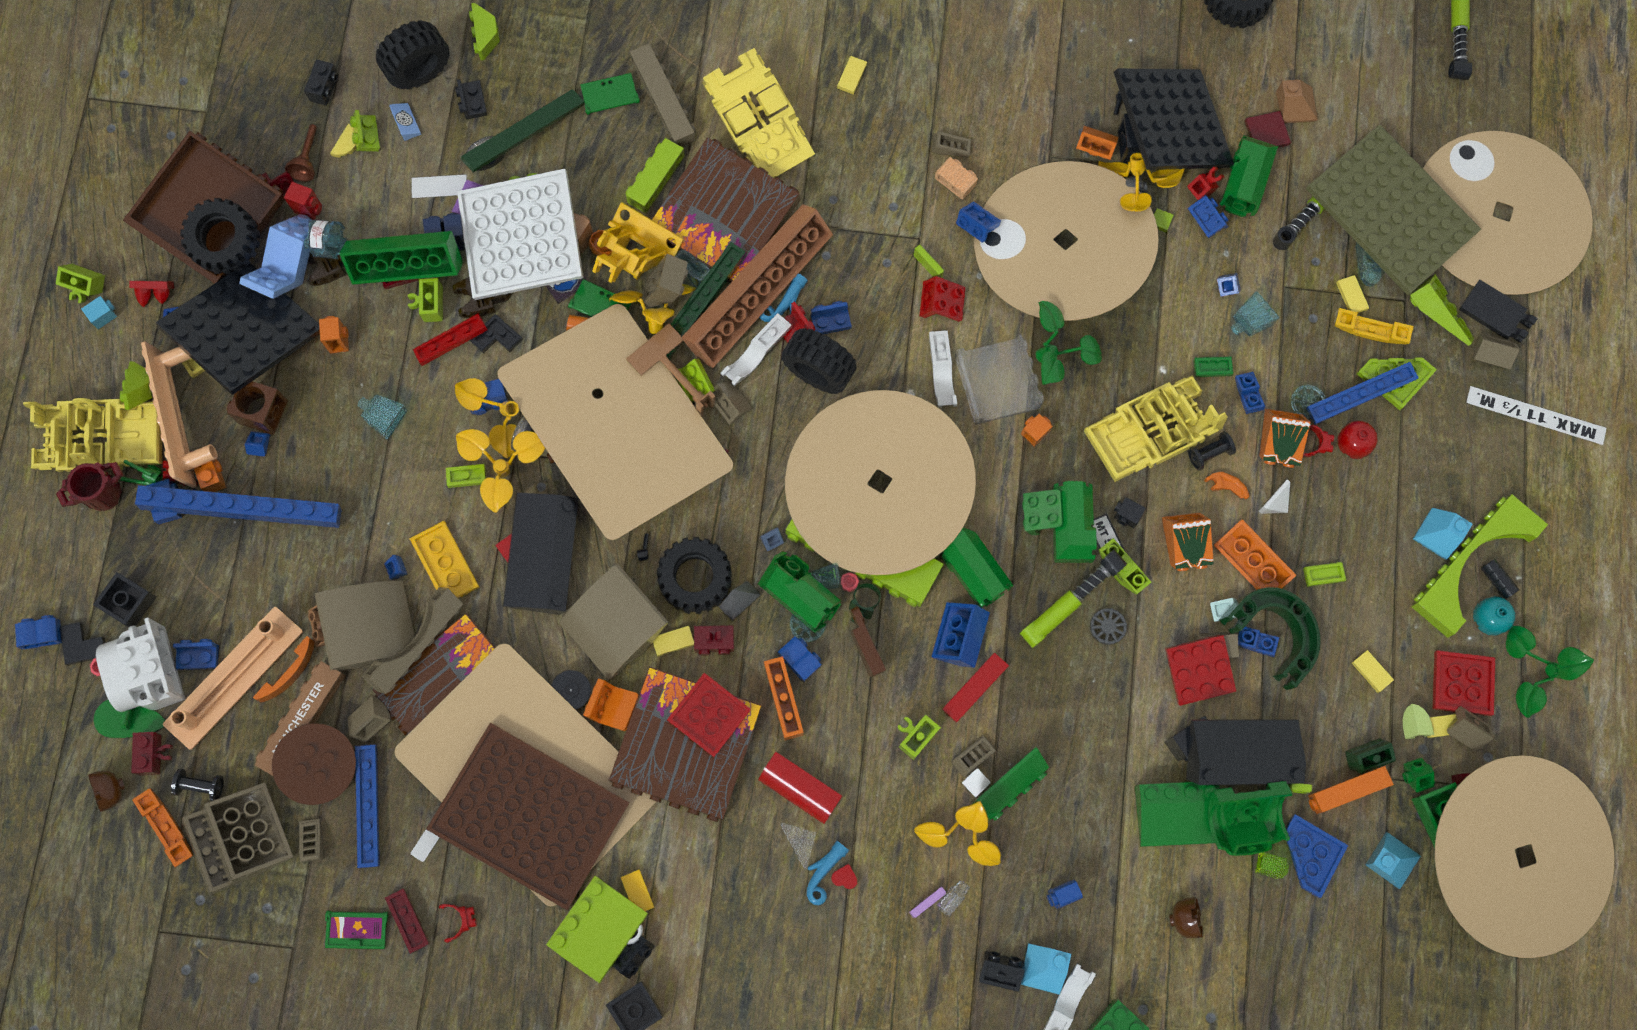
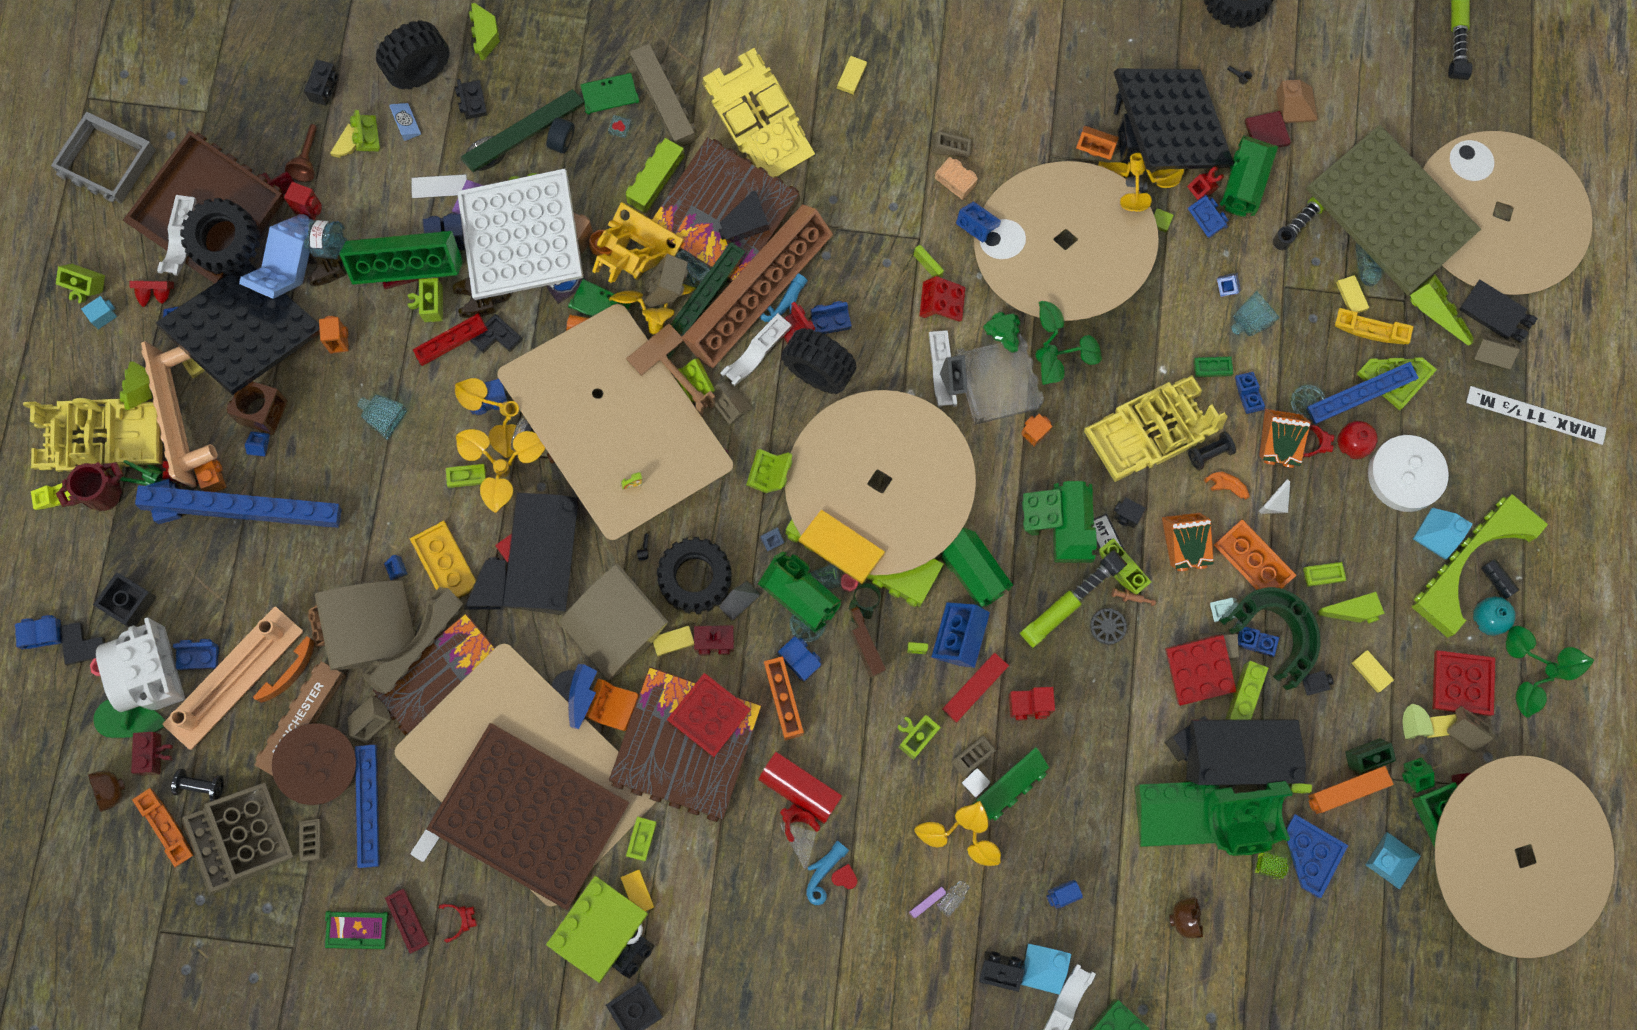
(46, 497): none -> neon yellow slope
(78, 139): none -> light grey window
(176, 253): none -> white piece
(488, 587): none -> black slope
(560, 135): none -> black wheel
(580, 695): none -> blue slope
(619, 126): none -> clear light blue tile
(636, 480): none -> lime tile
(641, 839): none -> lime plate
(744, 220): none -> black slope
(769, 471): none -> lime bracket
(796, 814): none -> red helmet
(841, 546): none -> yellow tile
(917, 648): none -> lime tile
(954, 375): none -> dark grey slope
(1004, 329): none -> green rock
(1033, 703): none -> red brick
(1127, 595): none -> nougat piece
(1242, 80): none -> black hand
(1247, 691): none -> lime brick
(1318, 682): none -> black bracket
(1357, 609): none -> lime slope
(1408, 473): none -> white brick

